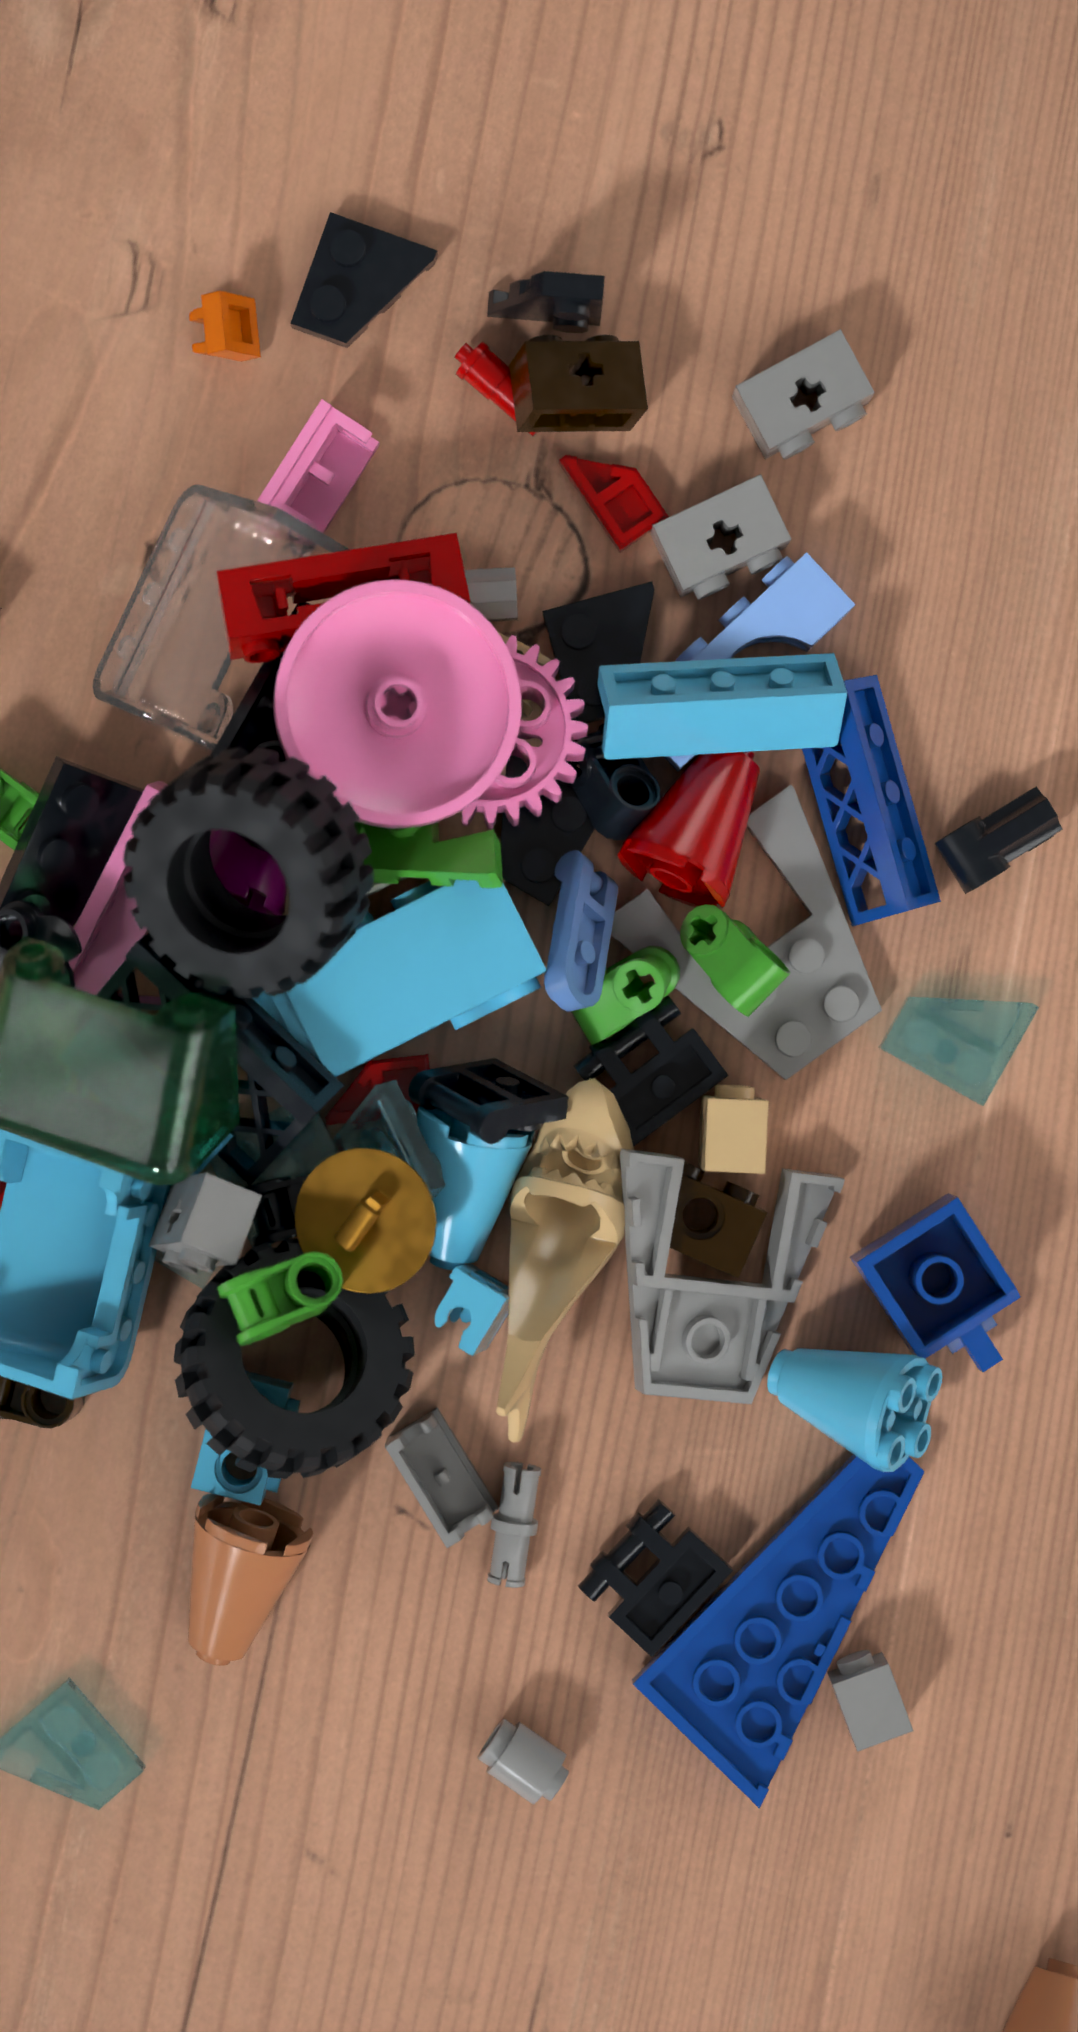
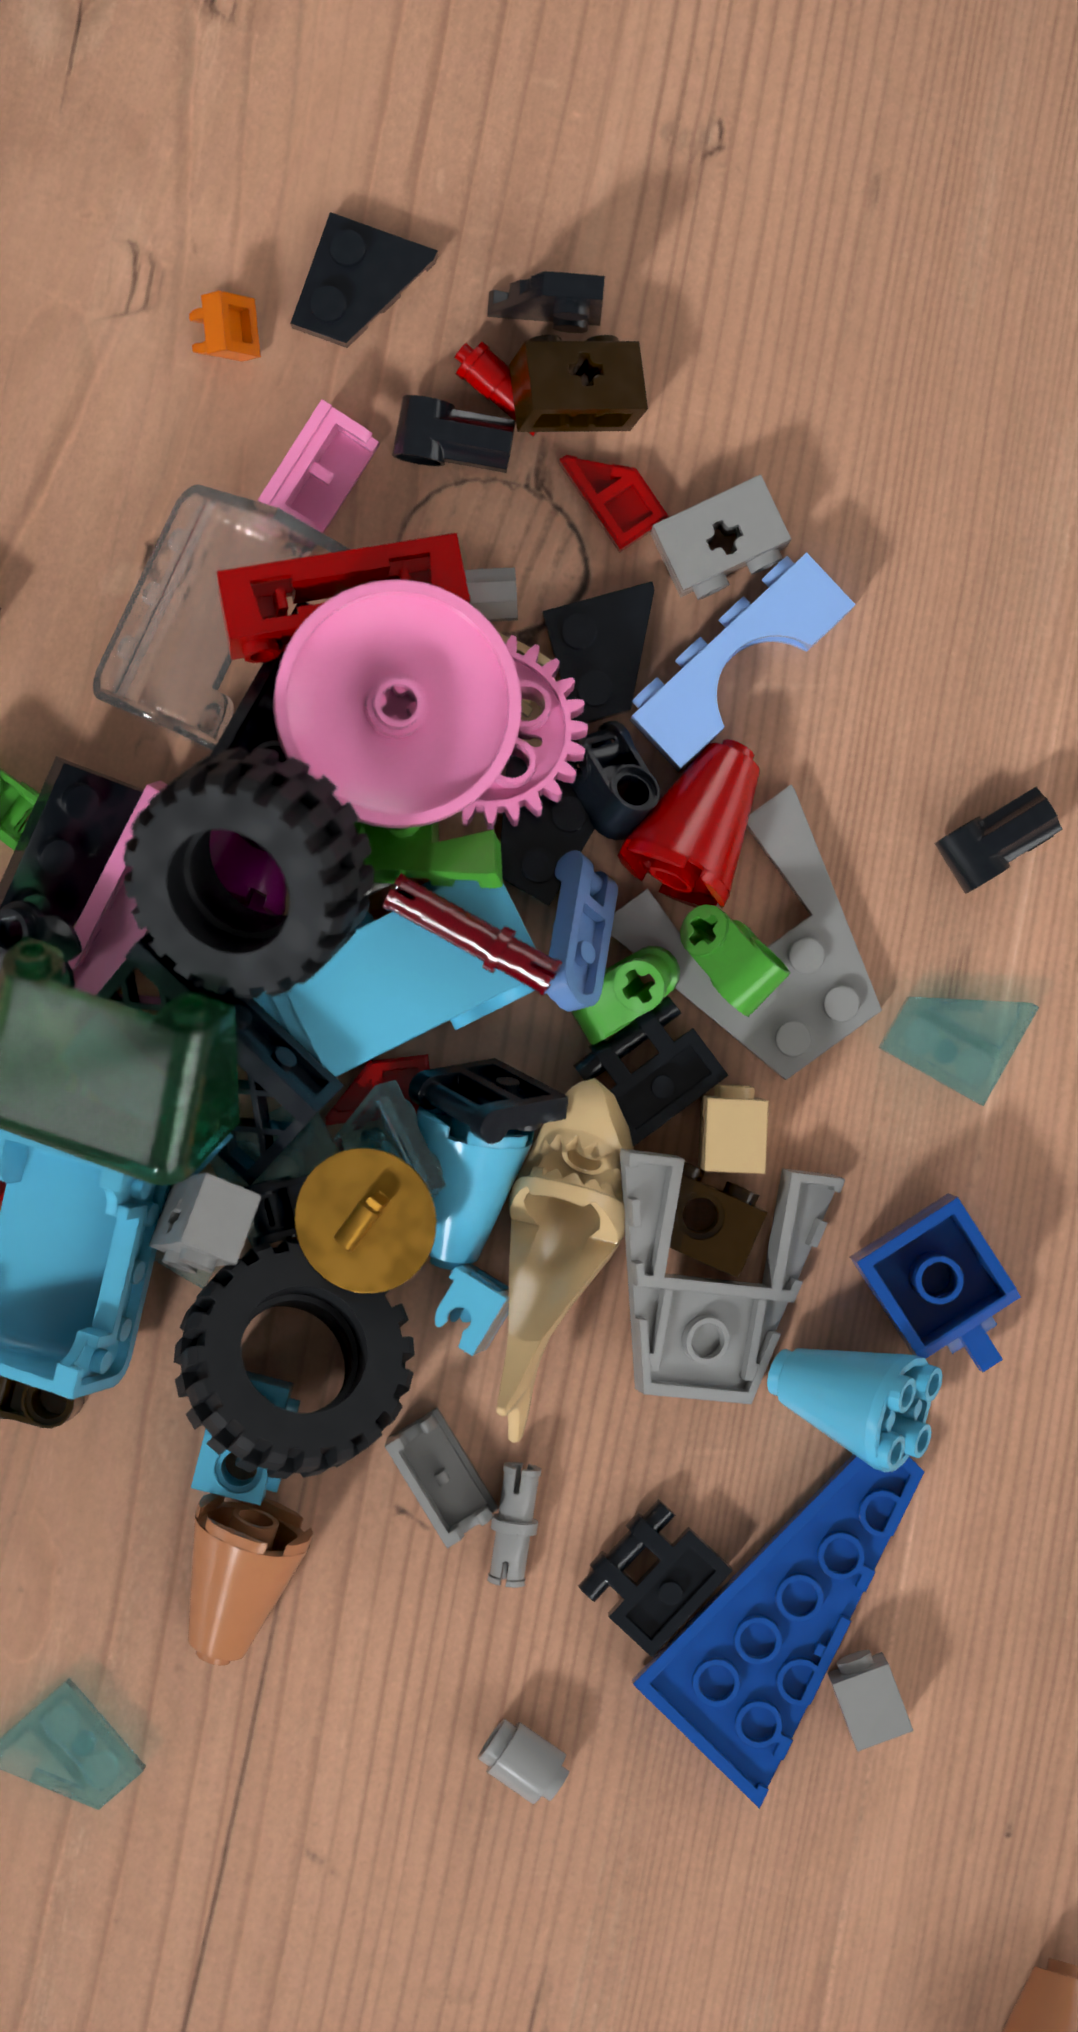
(269, 1298): bright green piece -> none
(437, 433): none -> black piece
(470, 933): none -> dark red pin
(721, 705): medium azure panel -> none
(821, 368): light grey brick -> none
(882, 806): blue fence -> none

